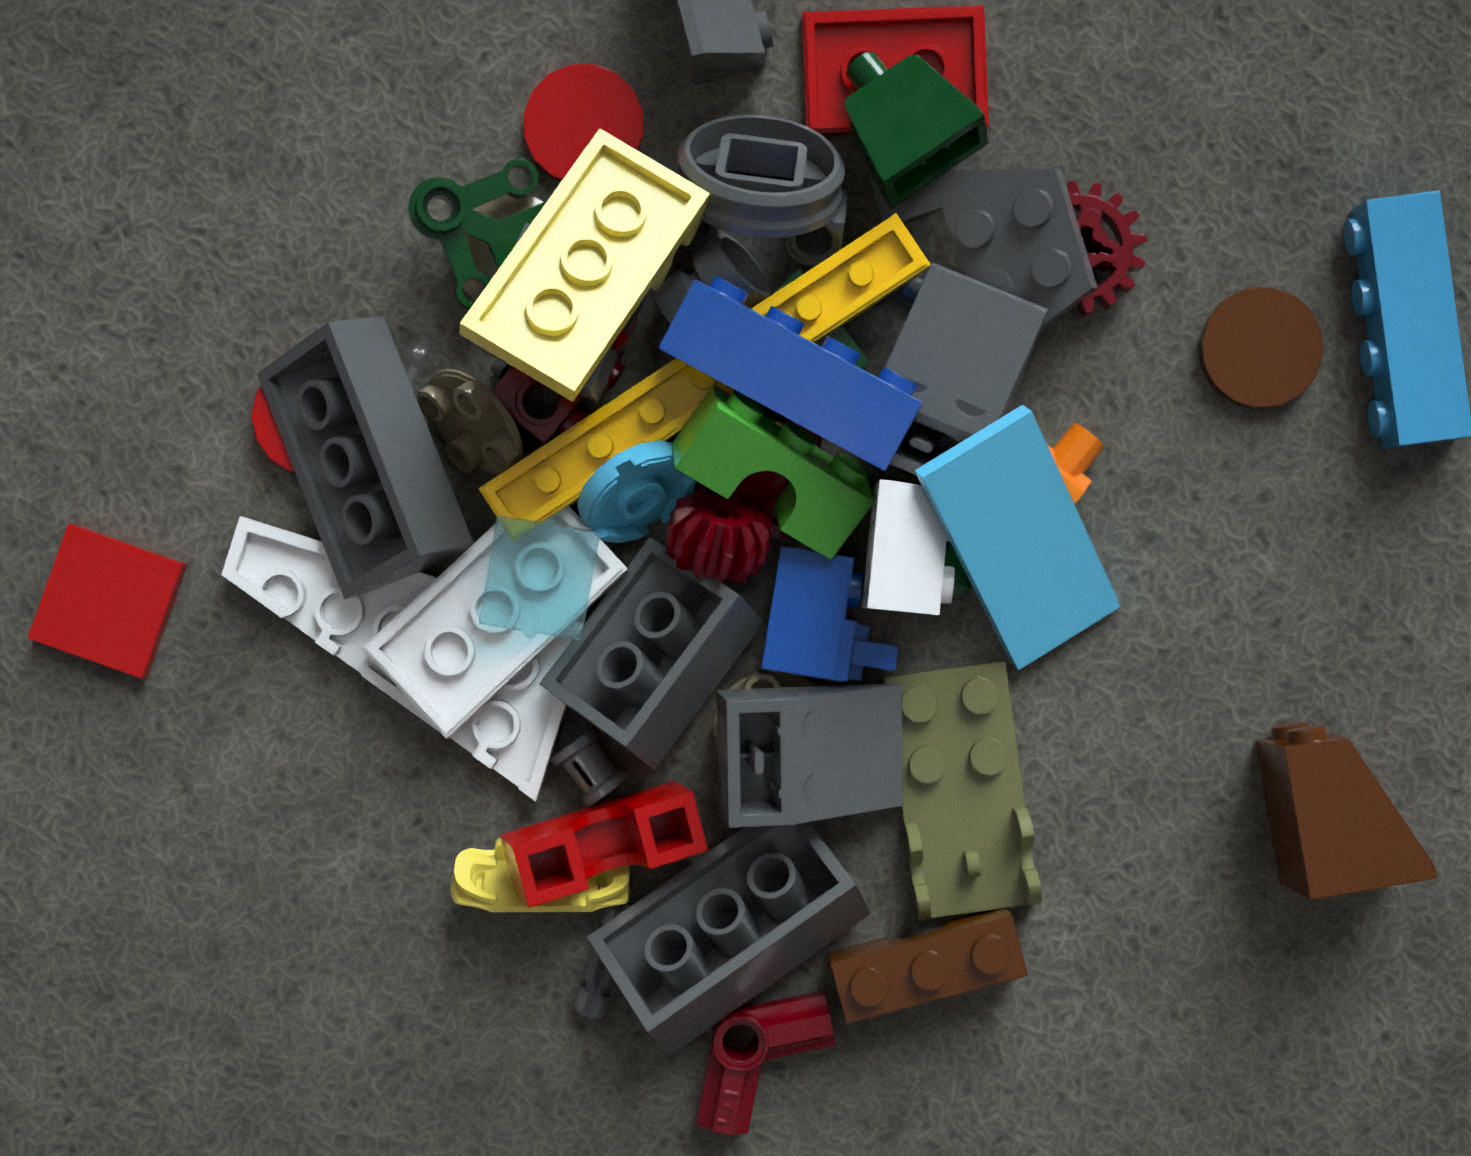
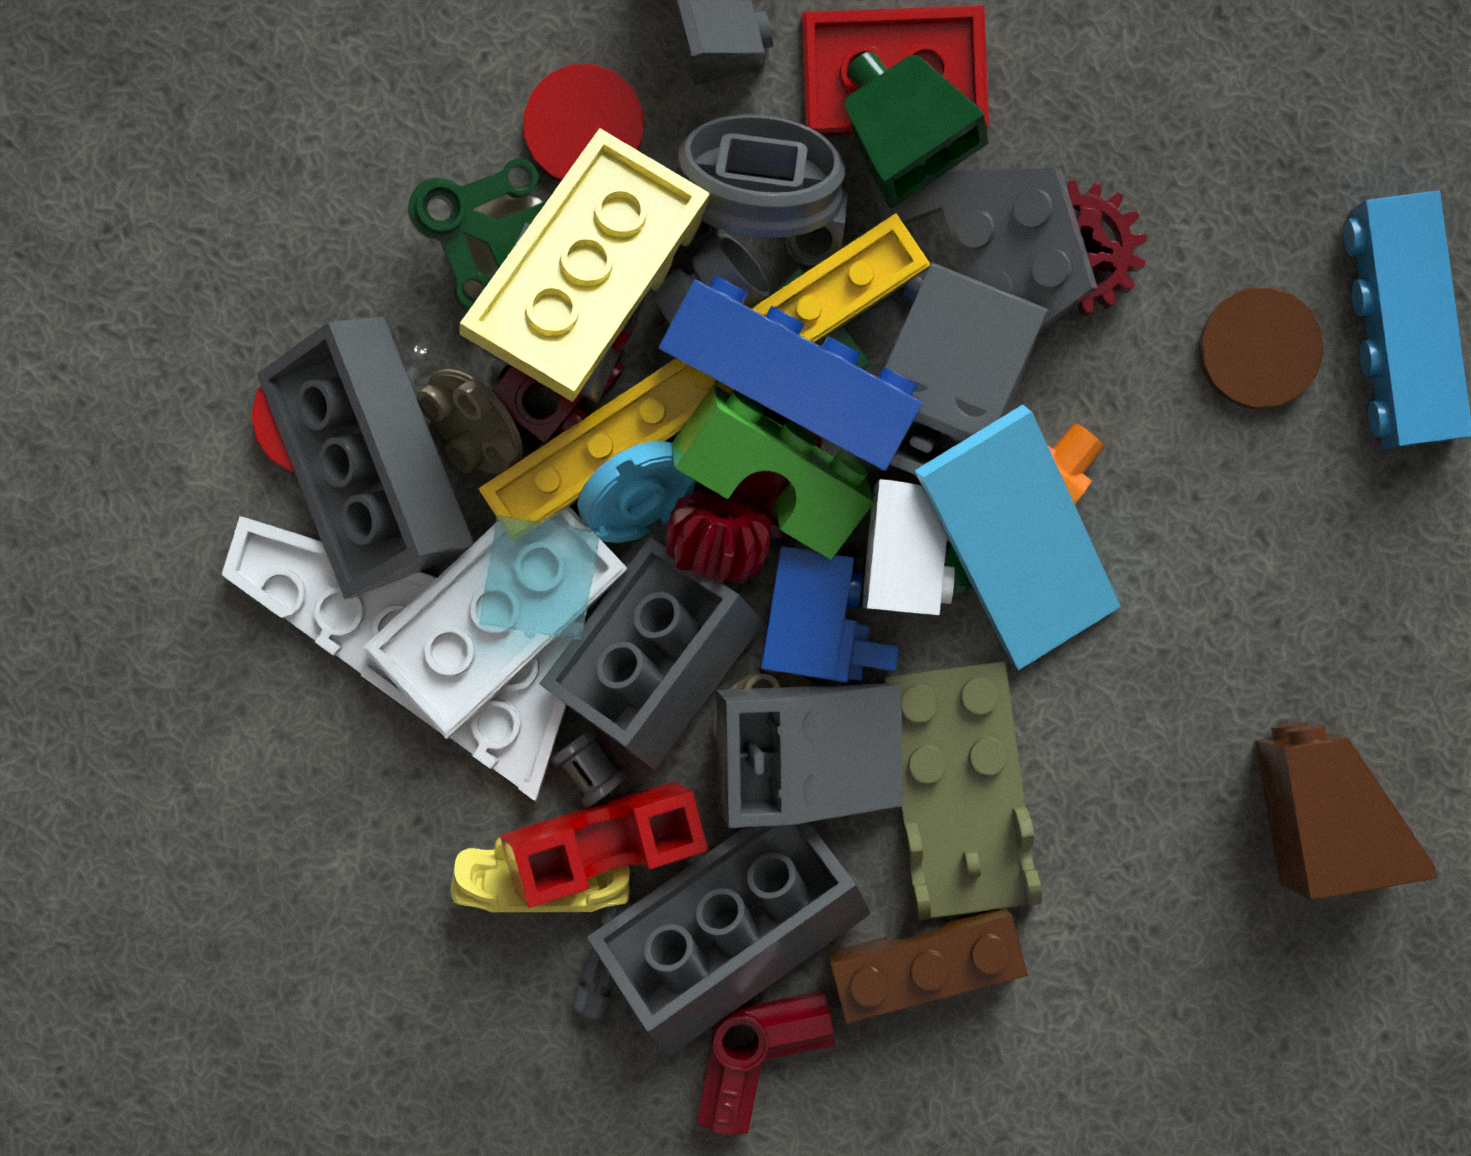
(107, 601): red tile -> none

